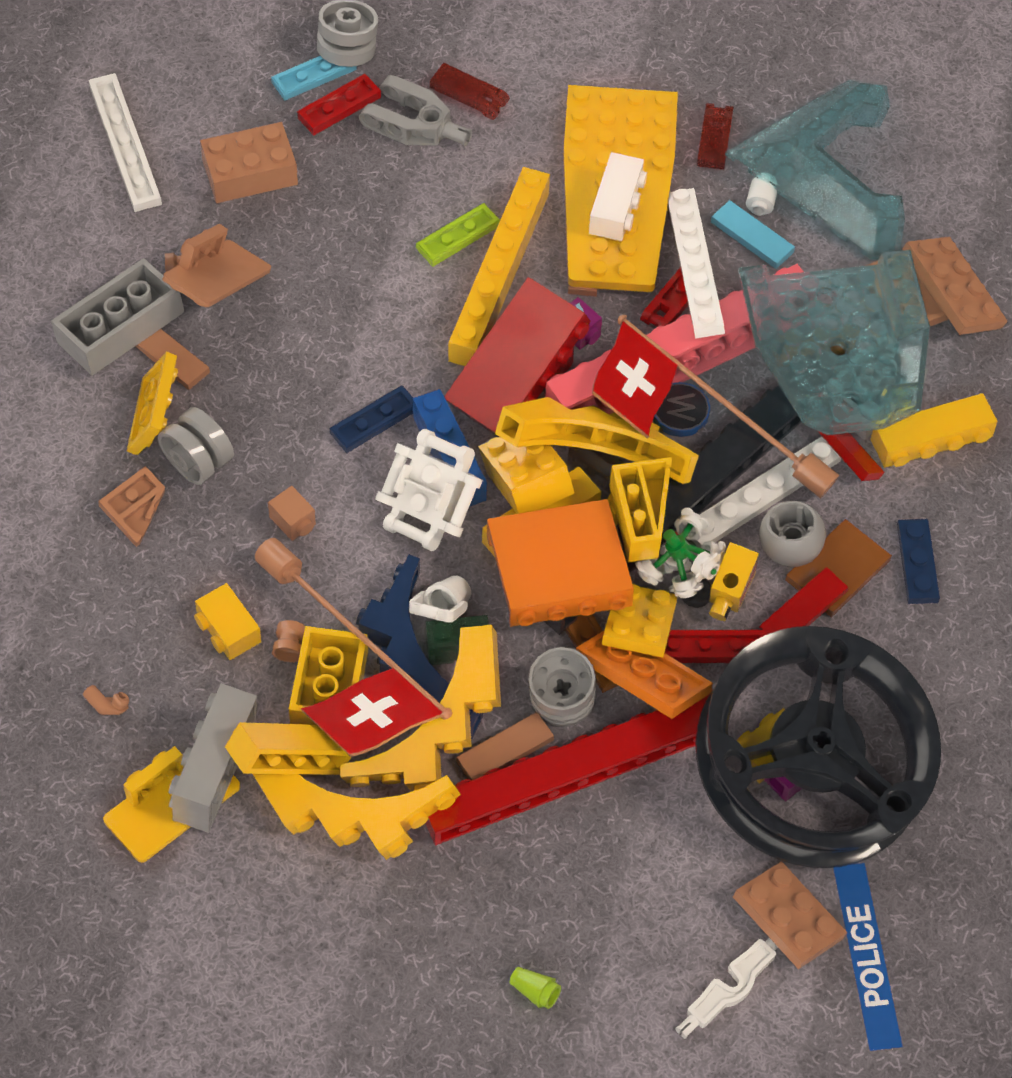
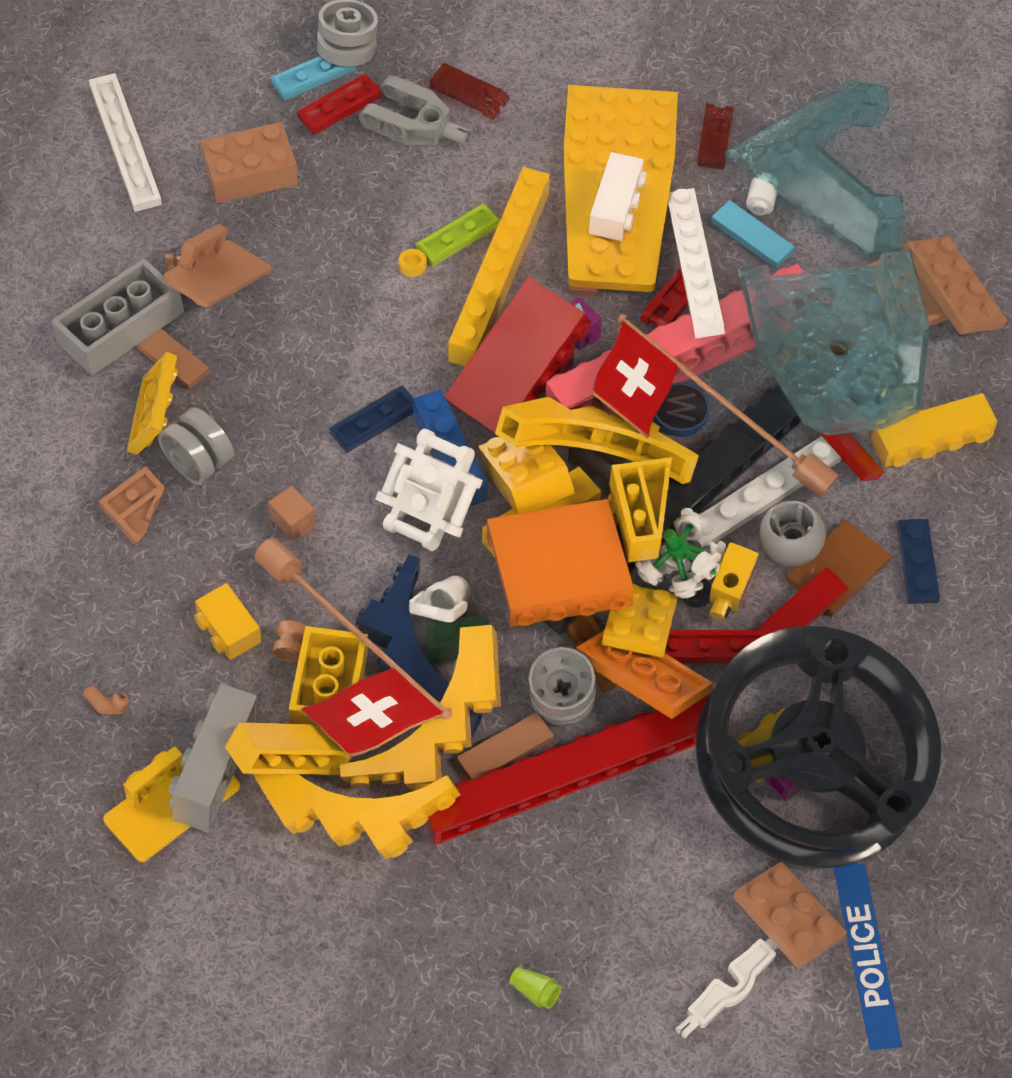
(412, 262): none -> yellow tile

